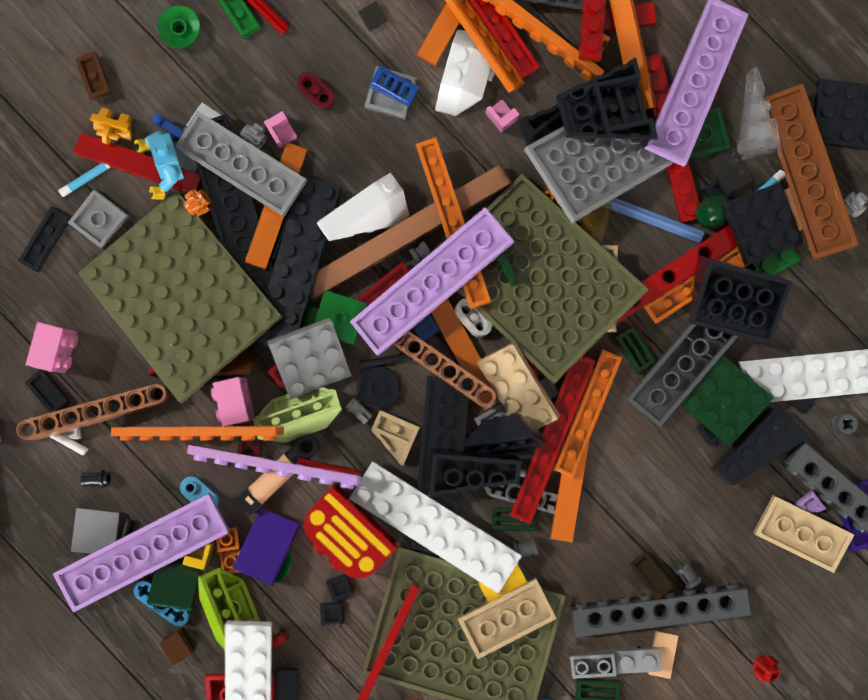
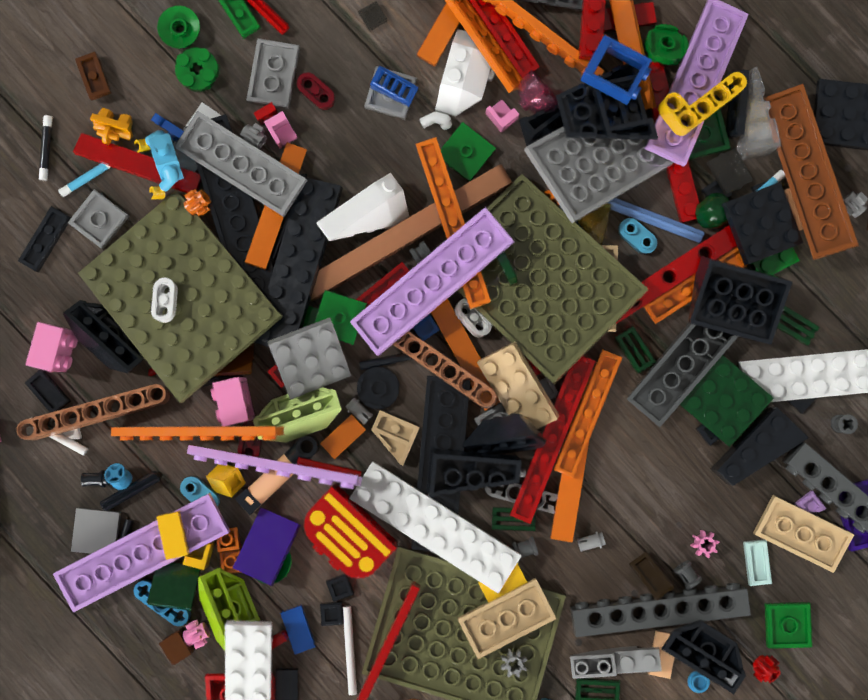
(45, 147): none -> black bar
(102, 336): none -> black wedge
(118, 476): none -> dark azure wheel
(133, 489): none -> black axle
(164, 301): none -> white plate
(172, 535): none -> yellow tile
(196, 634): none -> bright pink gear
(203, 58): none -> green plate
(226, 480): none -> yellow panel
(265, 113): none -> red plate
(273, 73): none -> light grey tile
(298, 629): none -> blue tile
(343, 436): none -> orange tile
(349, 647): none -> white bar
(438, 118): none -> white arm
(466, 152): none -> green plate
(516, 669): none -> light grey gear
(535, 94): none -> clear pink cylinder
(591, 541): none -> light grey pin
(624, 54): none -> blue window
(636, 237): none -> medium azure plate
(661, 53): none -> green plate
(698, 682): none -> dark azure plate
(706, 102): none -> yellow beam
(708, 654): none -> black wedge
(709, 548): none -> bright pink gear
(737, 111): none -> black tile
(757, 562): none -> light aqua tile
(788, 625): none -> green plate
(810, 334): none -> dark green tile

